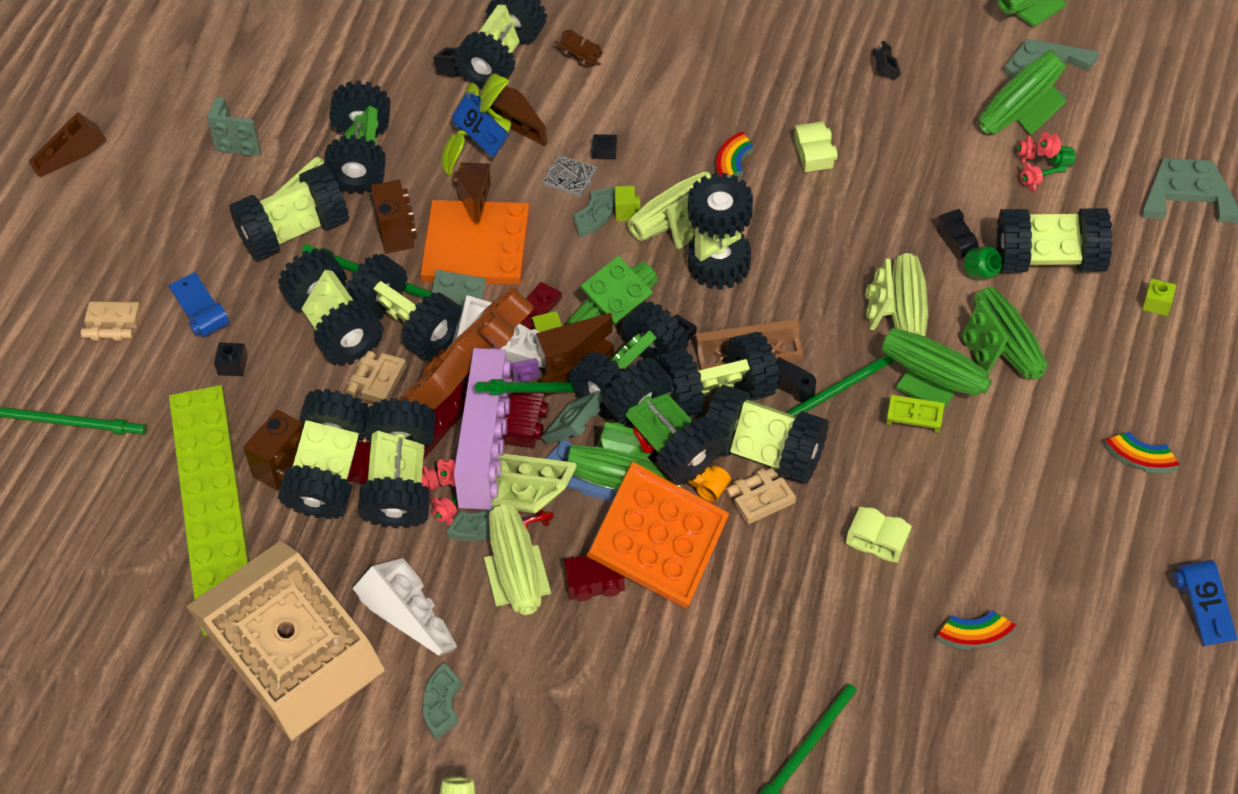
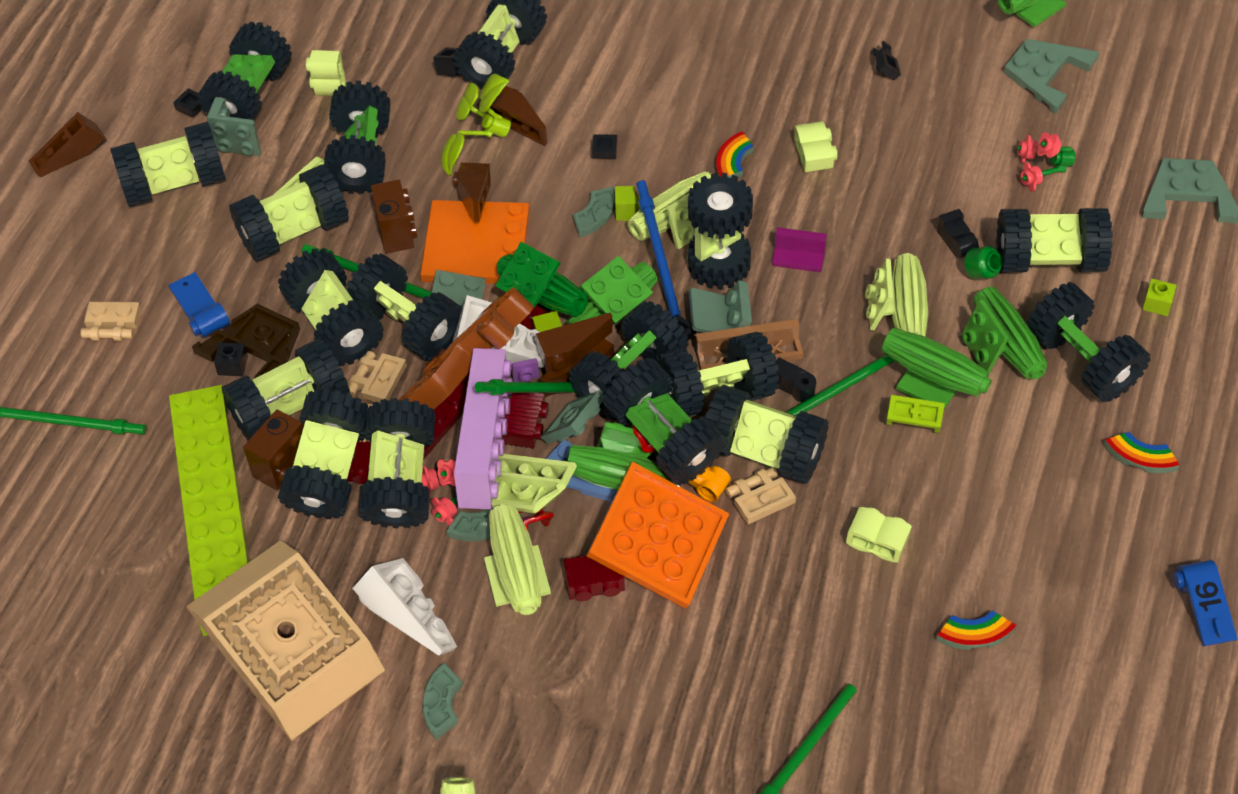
(168, 164): none -> plate
(188, 103): none -> black plate
(255, 58): none -> black plate
(263, 333): none -> dark brown wing
(283, 387): none -> black plate
(325, 71): none -> yellowish green brick
(479, 125): blue door -> none
(538, 281): none -> green plate
(569, 176): light grey piece -> none
(572, 46): reddish brown hinge -> none
(647, 206): none -> blue bar
(720, 312): none -> sand green bracket
(799, 249): none -> magenta panel
(1027, 97): bright green plate -> none
(1110, 368): none -> black plate

